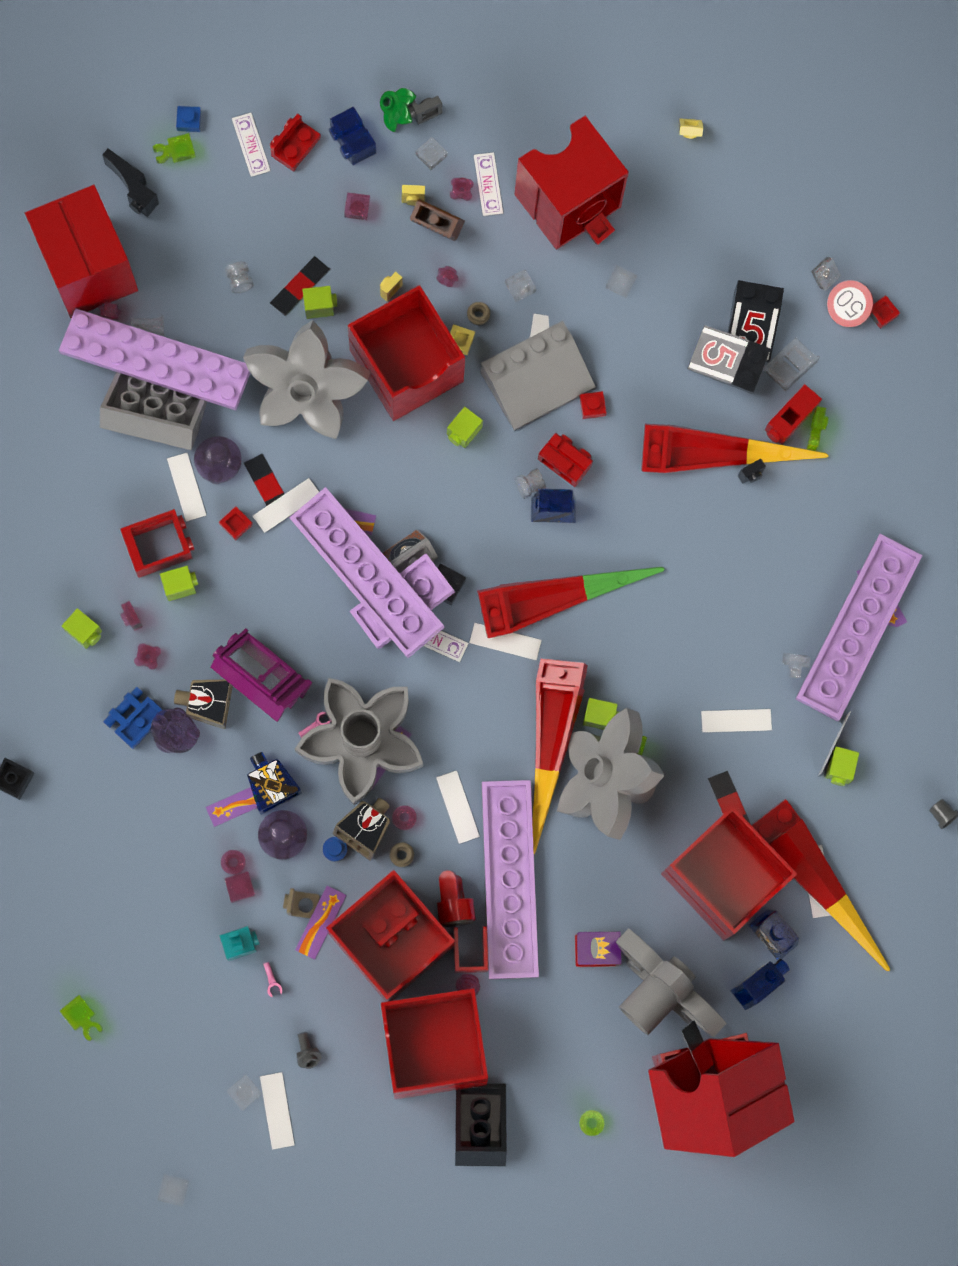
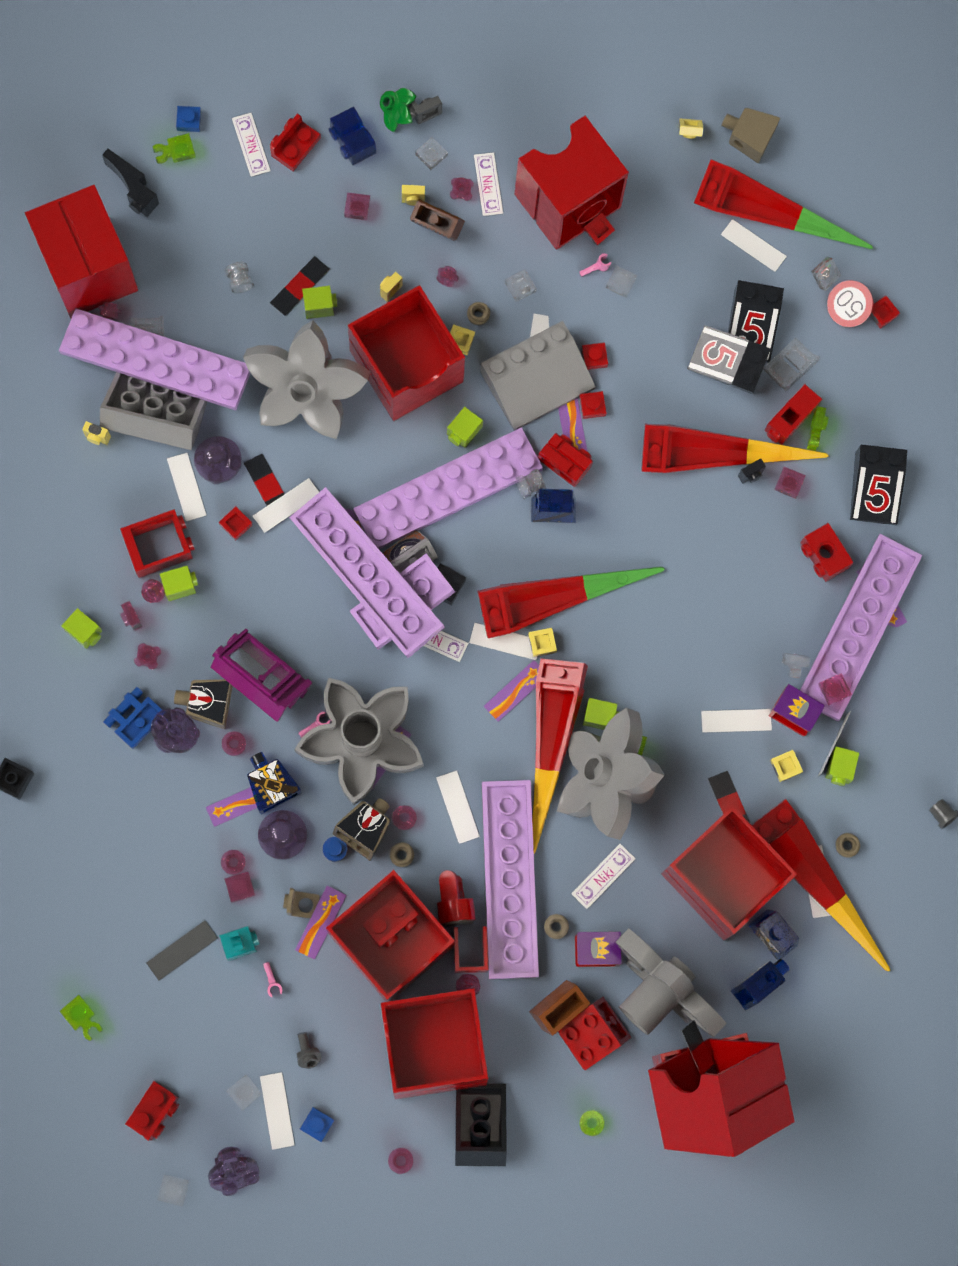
(96, 434): none -> light yellow plate
(152, 1111): none -> red bracket
(153, 591): none -> clear pink plate
(181, 950): none -> dark grey sticker
(230, 737): none -> clear pink plate
(232, 1171): none -> clear purple plate
(317, 1124): none -> blue plate
(392, 1160): none -> clear pink plate
(447, 489): none -> lavender plate
(513, 692): none -> medium lavender sticker
(542, 642): none -> light yellow plate
(559, 919): none -> dark tan plate
(559, 1007): none -> dark orange brick
(572, 423): none -> medium lavender sticker
(594, 1033): none -> red bracket
(595, 355): none -> red plate
(597, 266): none -> bright pink hand
(603, 876): none -> white sticker
(738, 195): none -> red plate
(751, 132): none -> dark tan torso
(753, 245): none -> white sticker
(786, 766): none -> light yellow plate
(789, 482): none -> clear pink plate
(796, 710): none -> dark purple piece
(826, 539): none -> red brick
(835, 689): none -> clear pink plate
(853, 840): none -> dark tan plate
(878, 484): none -> black slope

